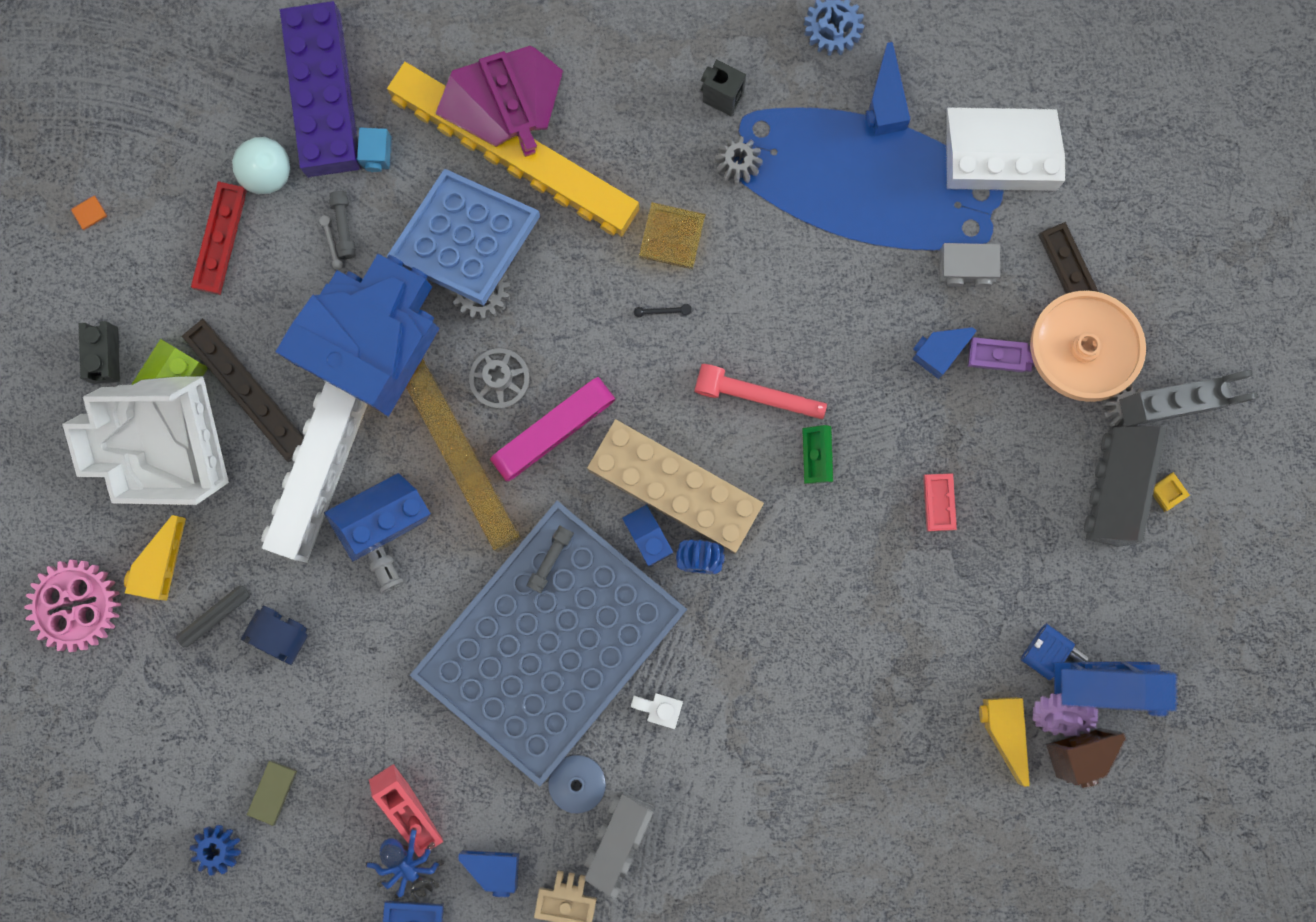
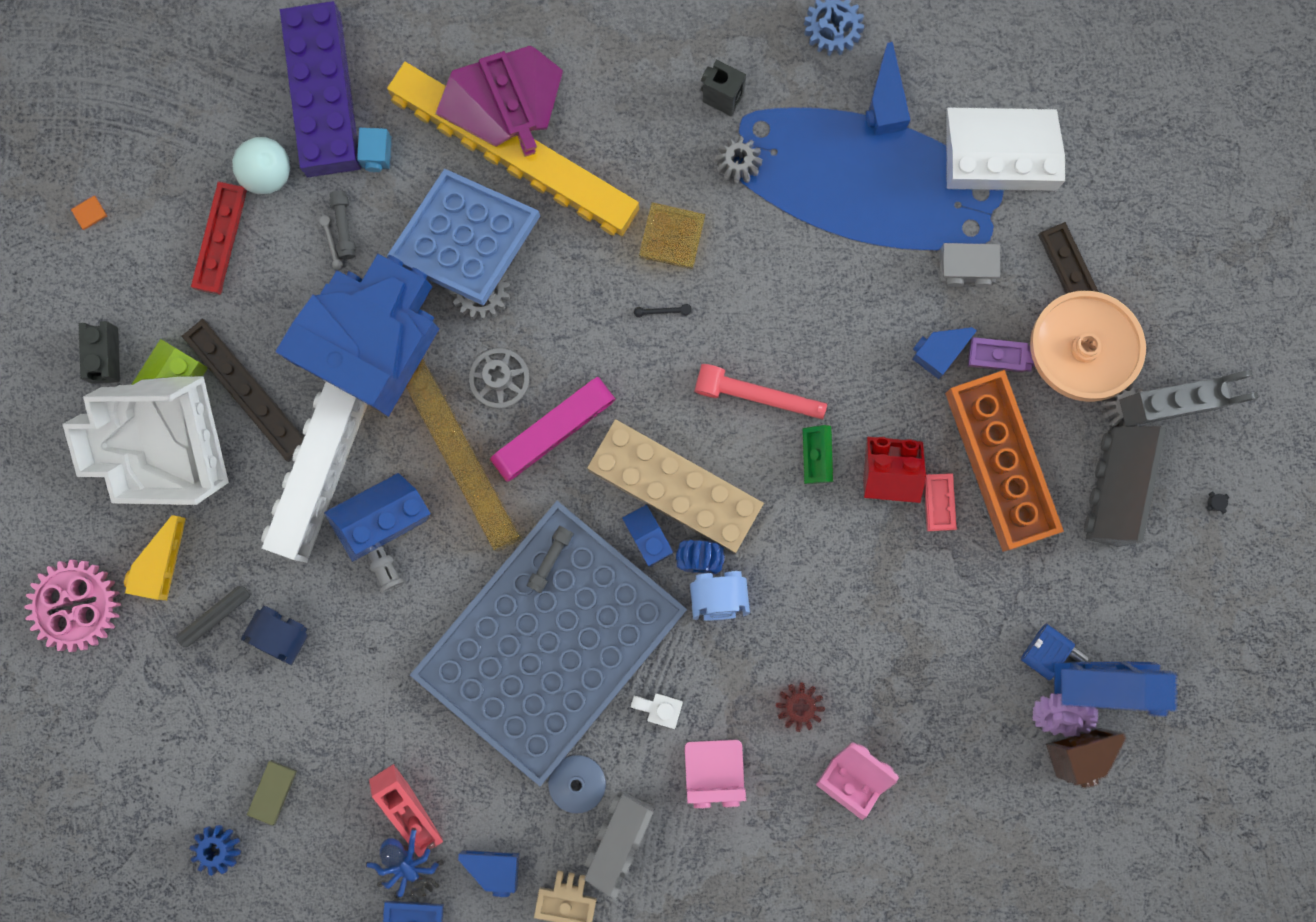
(714, 773): none -> bright pink bracket
(719, 596): none -> light blue brick
(805, 715): none -> clear red gear
(856, 779): none -> bright pink bracket
(894, 469): none -> red slope
(1003, 461): none -> orange brick
(1006, 727): yellow slope -> none
(1169, 492): yellow tile -> none
(1217, 502): none -> black piece

